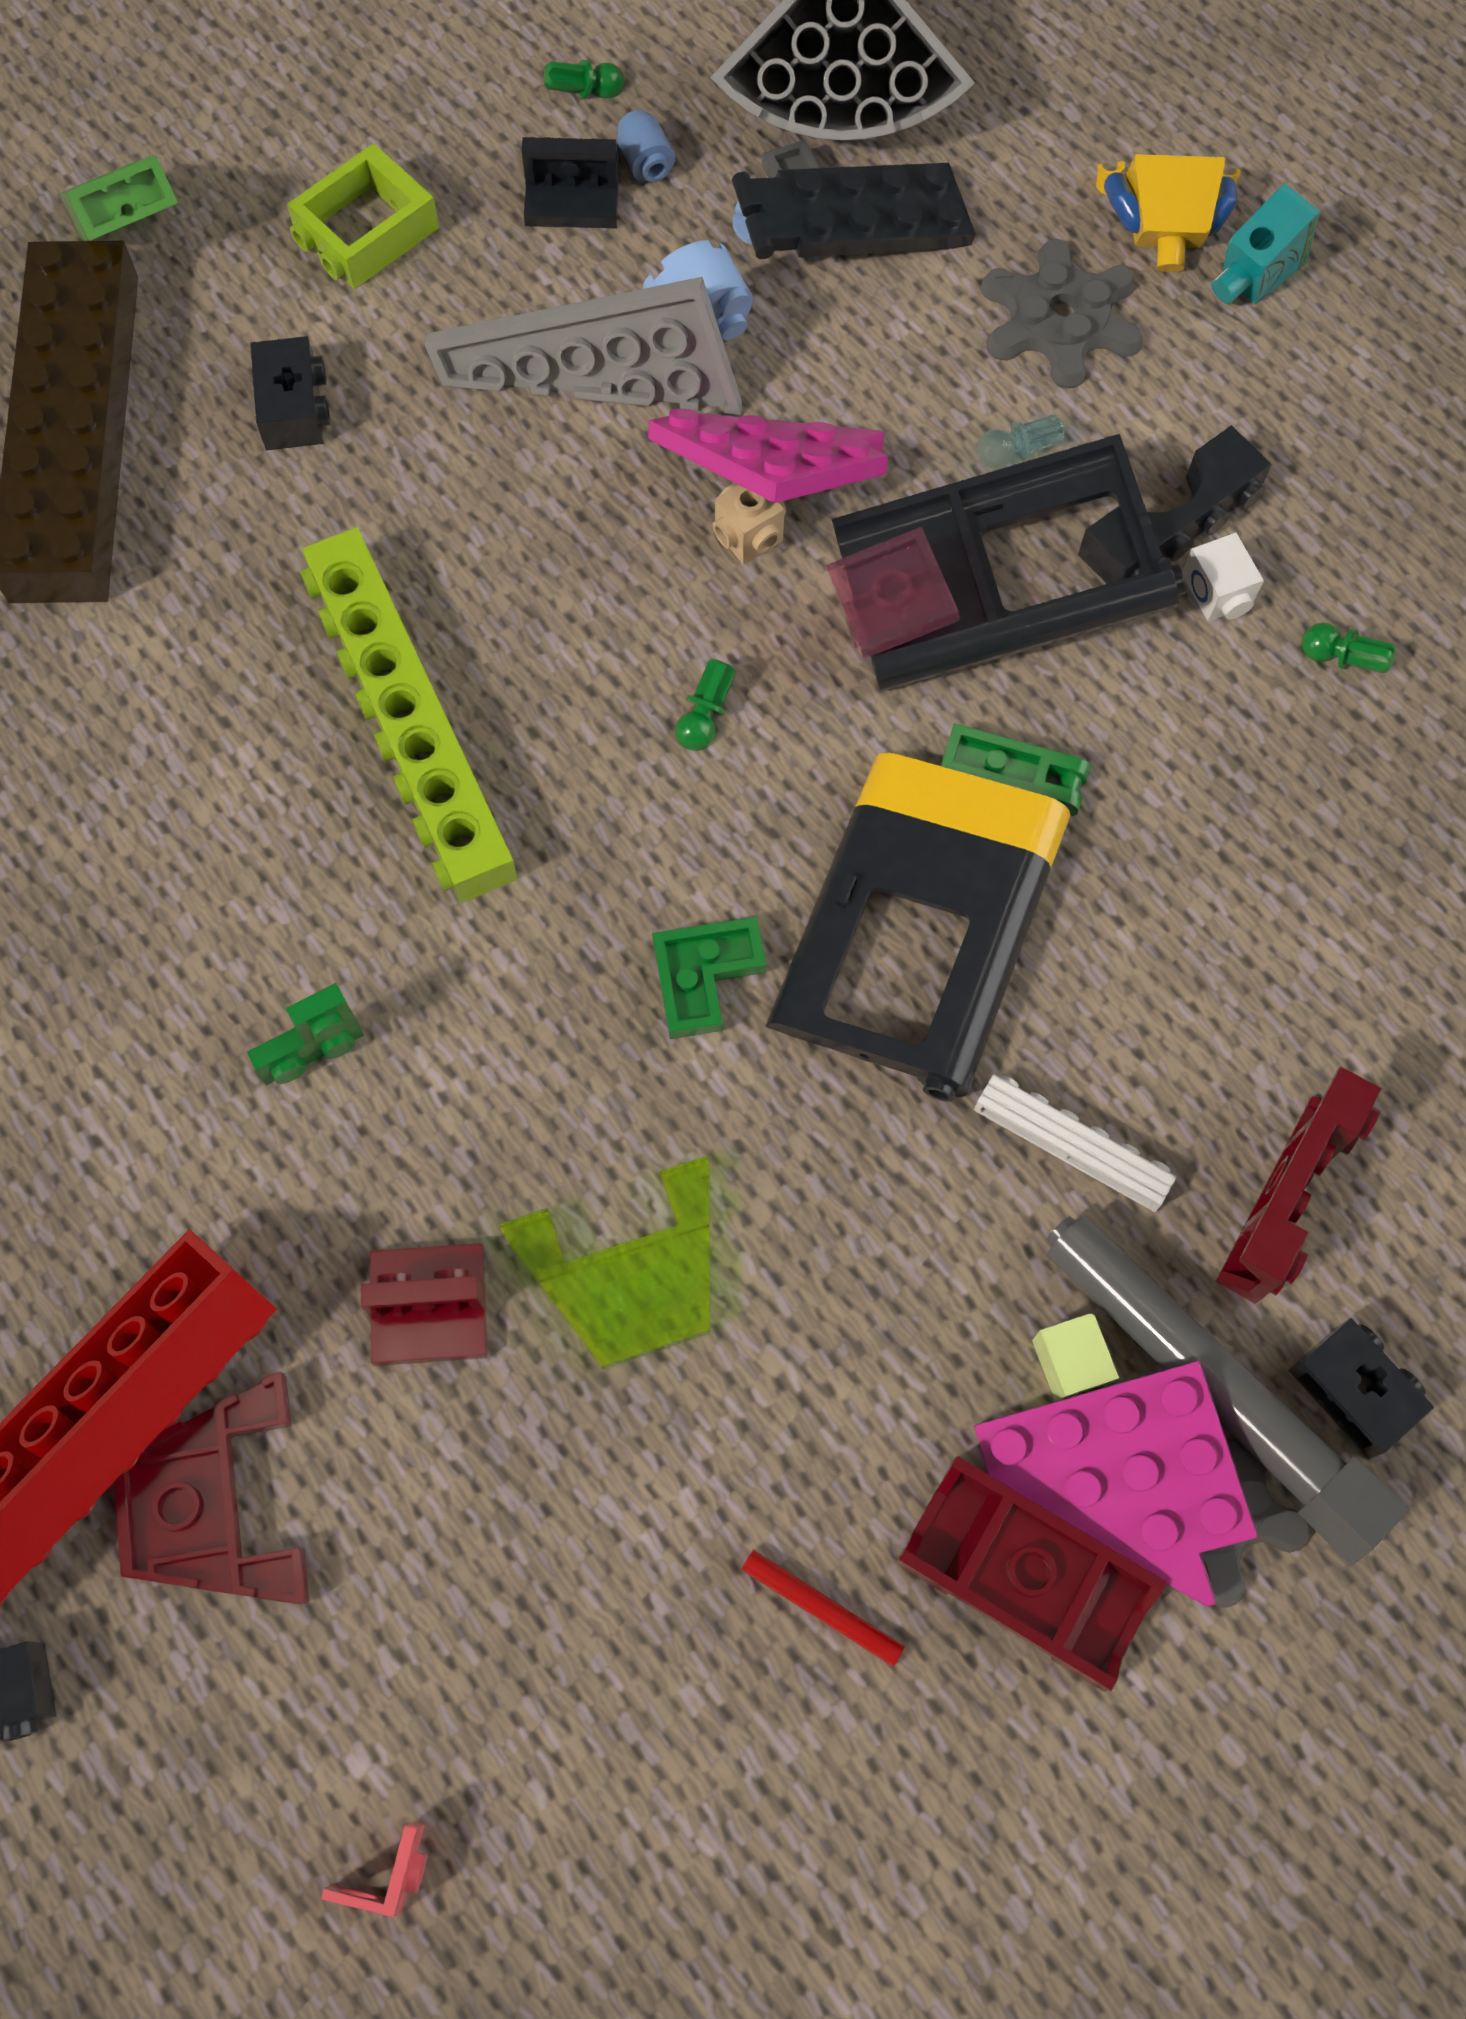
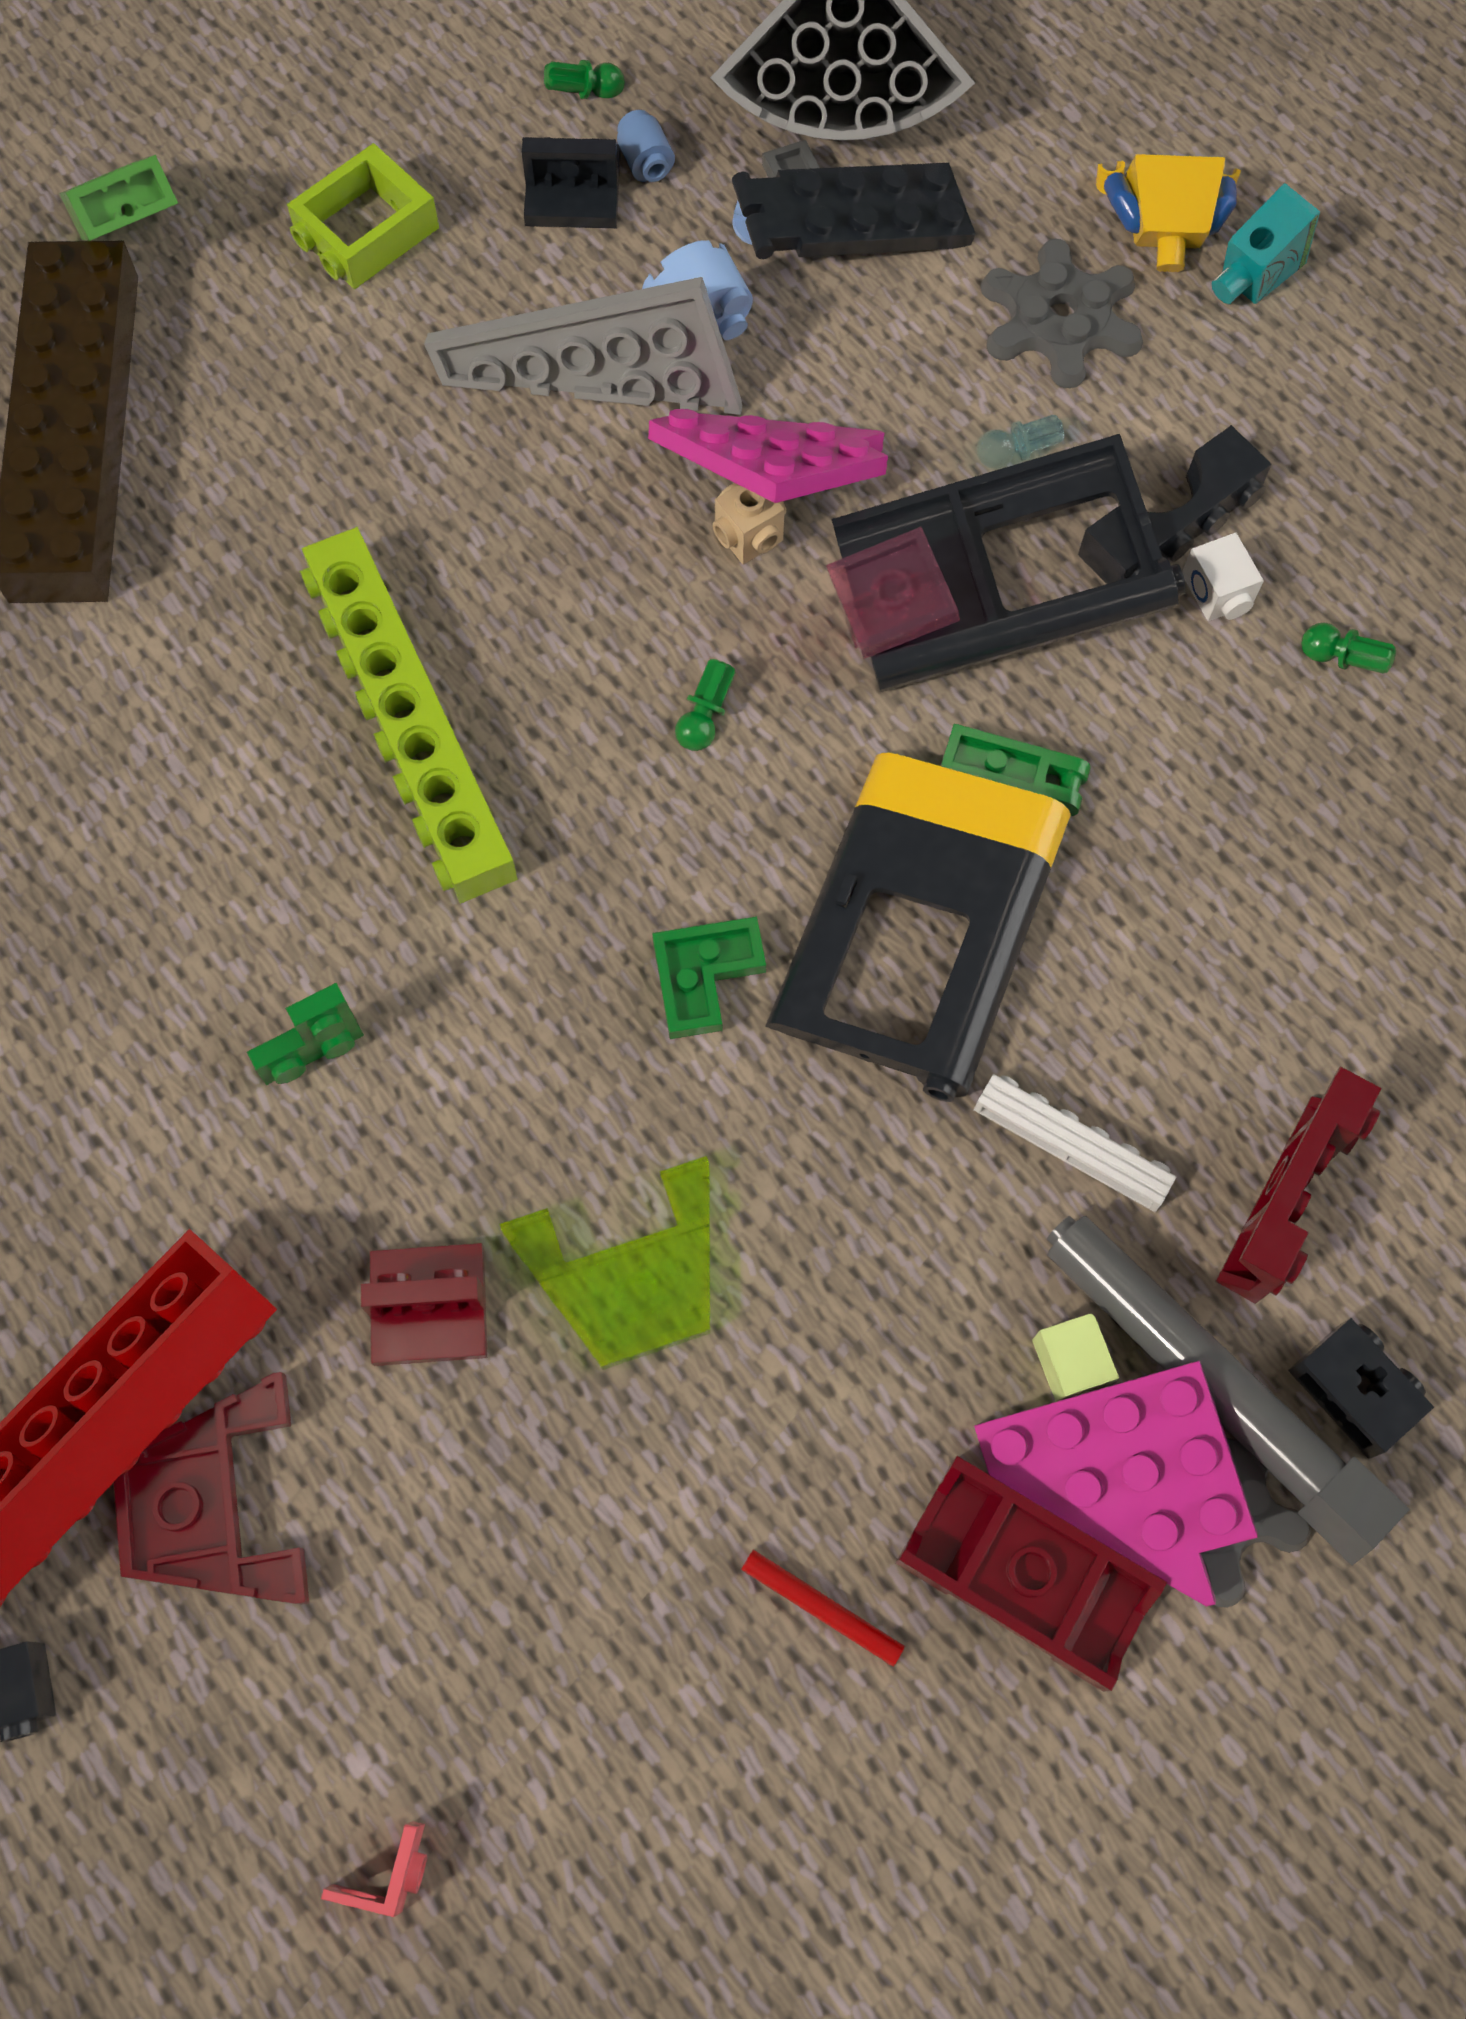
(288, 393): black brick -> none

